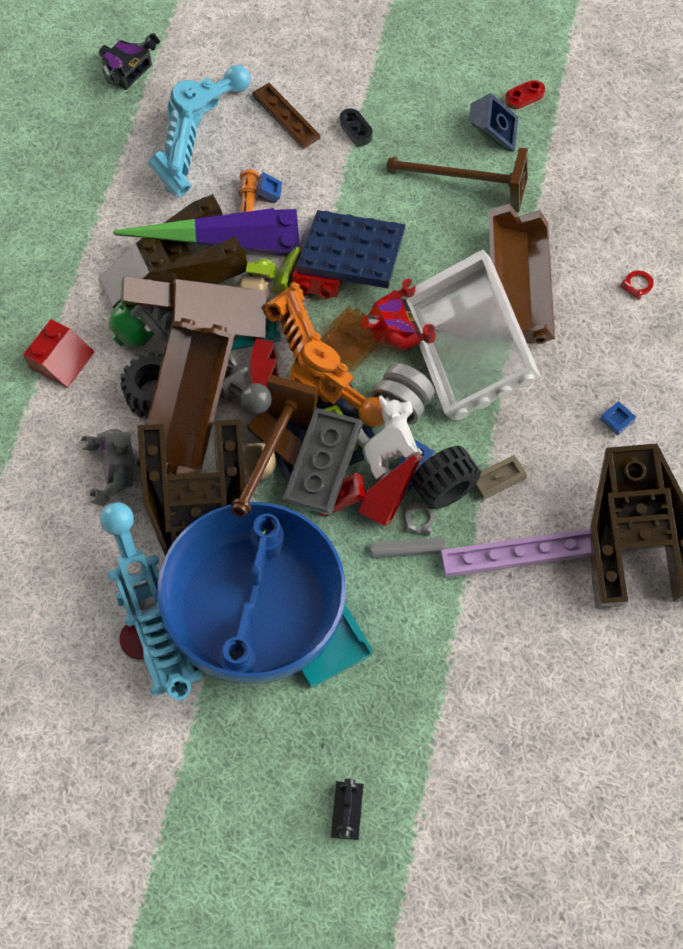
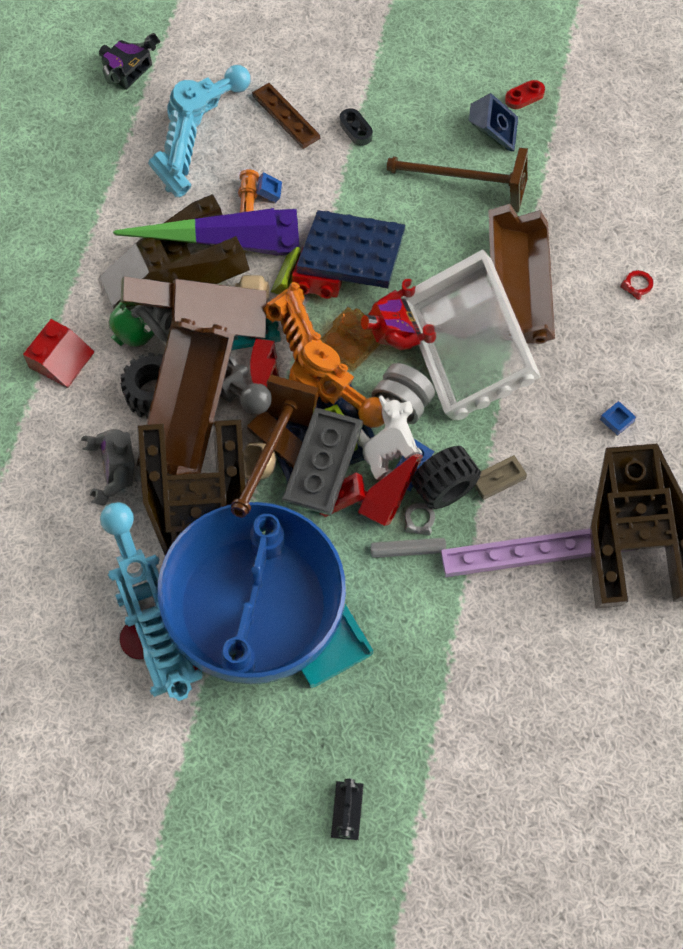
(262, 268): lime slope -> none

